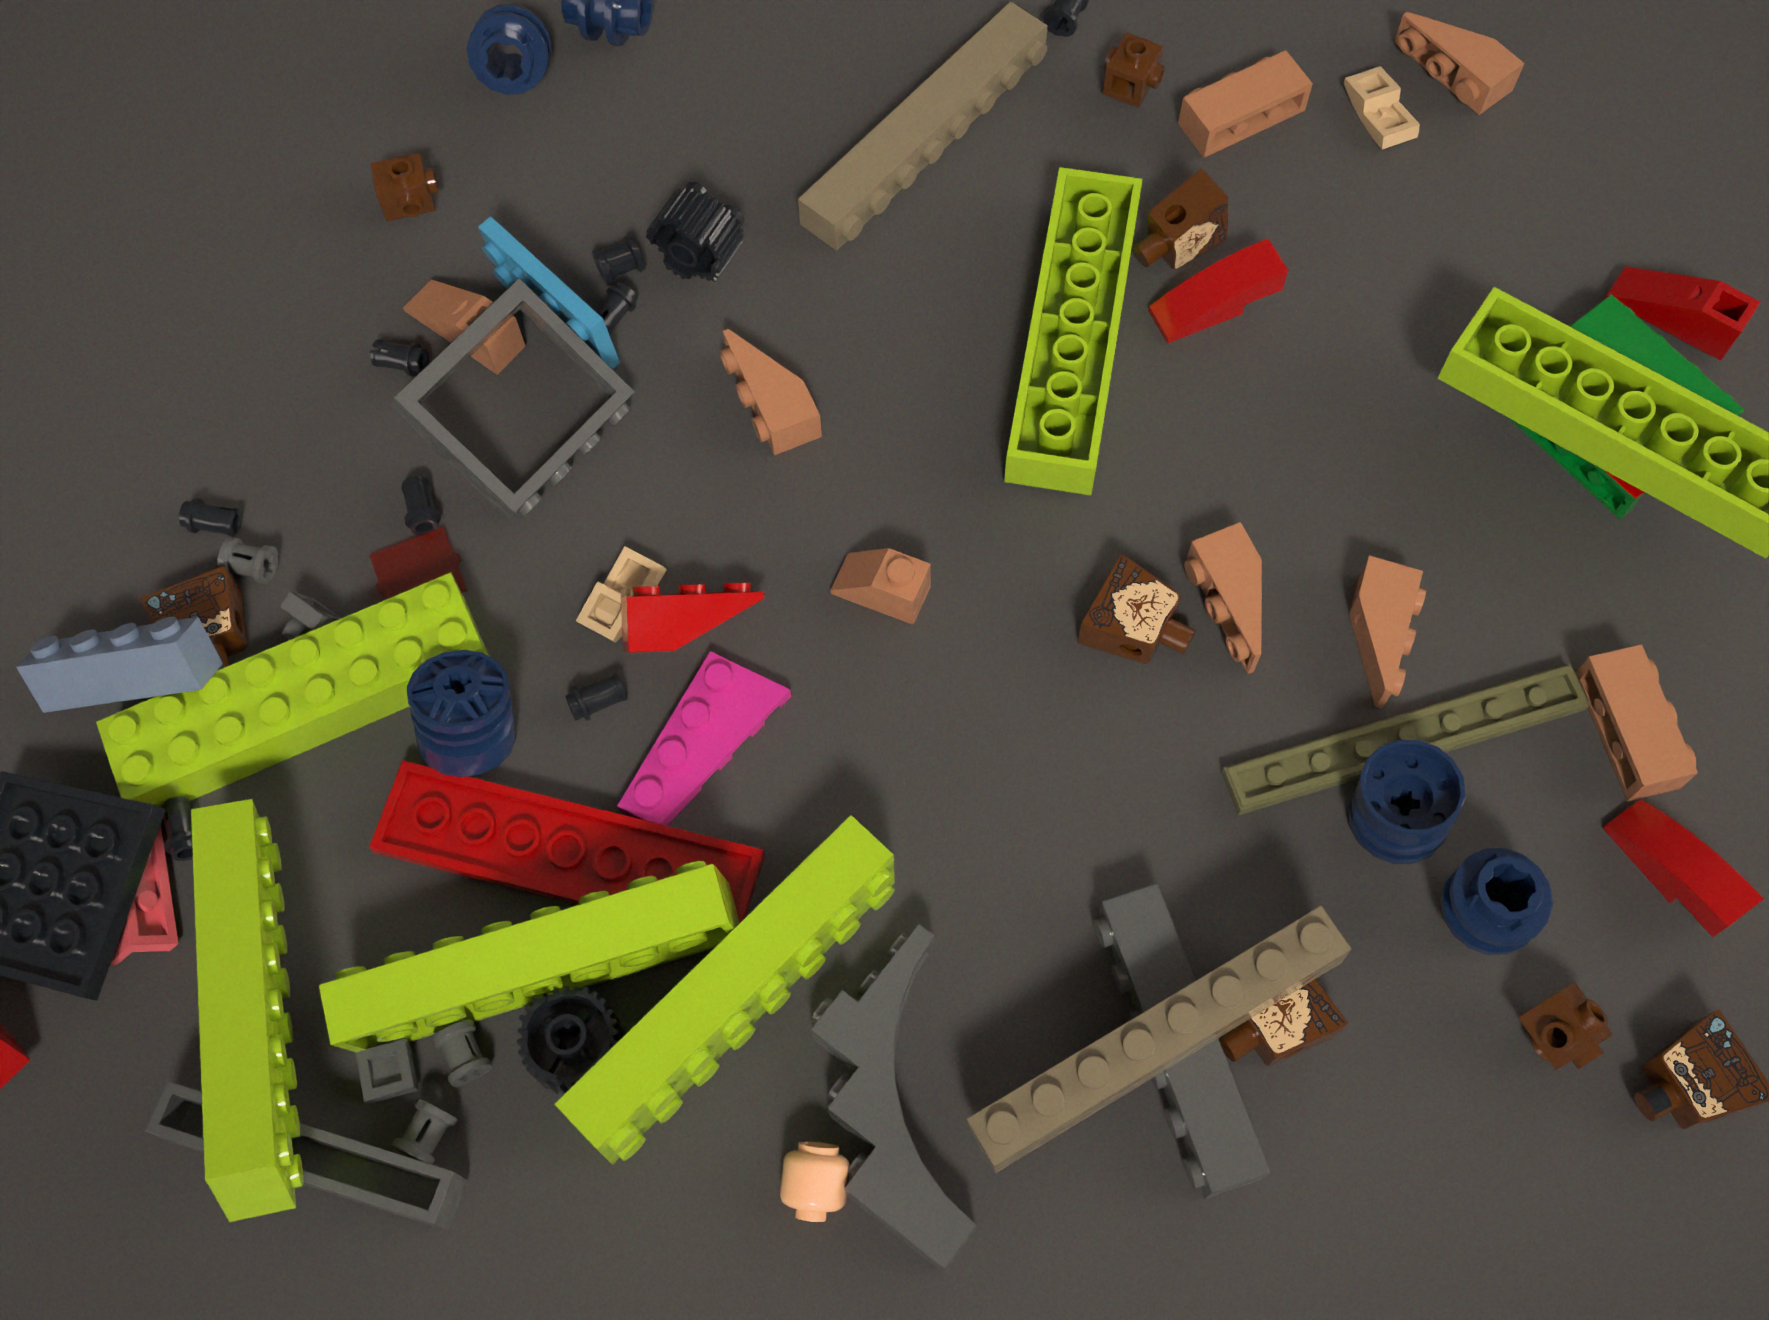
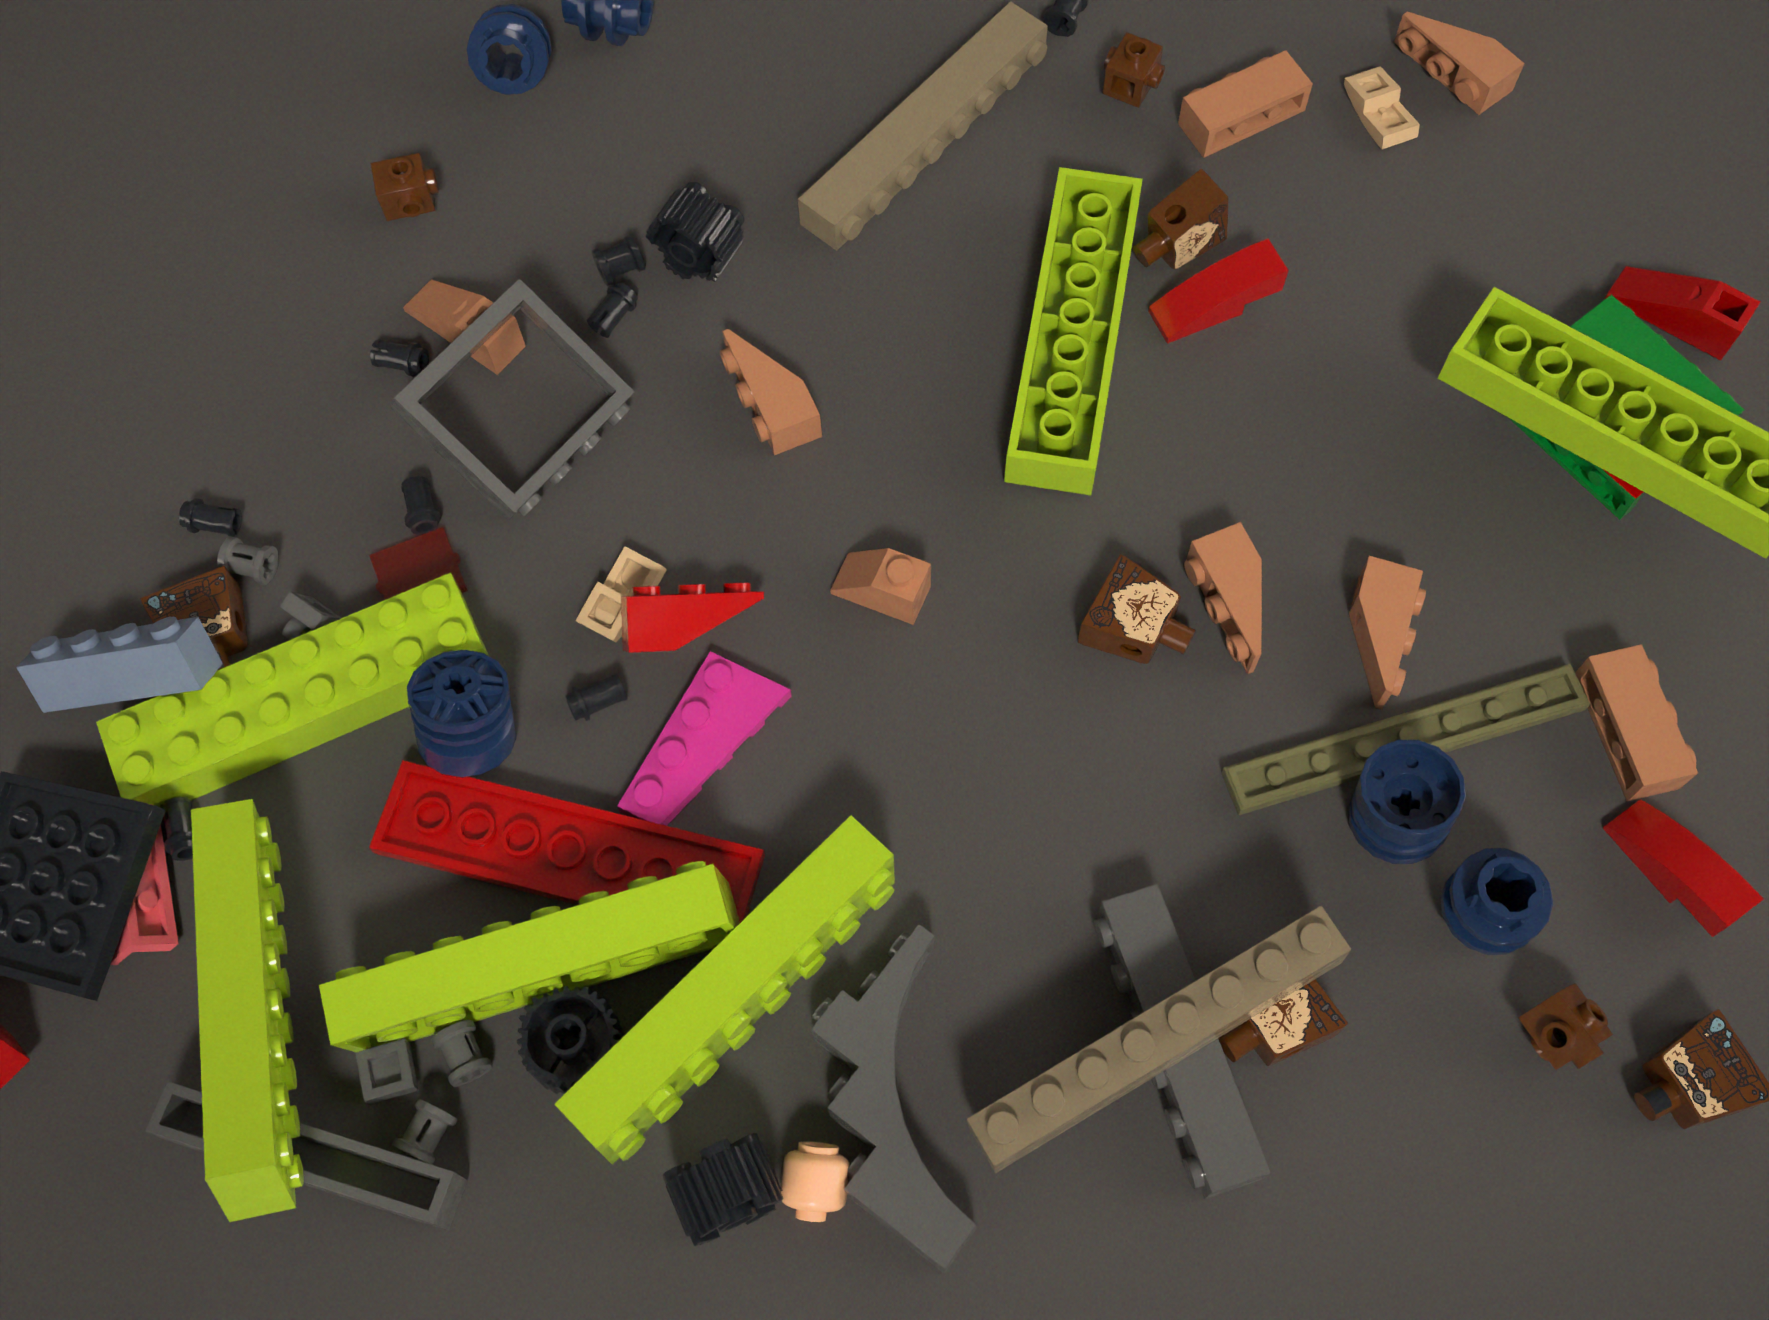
(516, 263): dark azure plate -> none
(724, 1189): none -> black brick

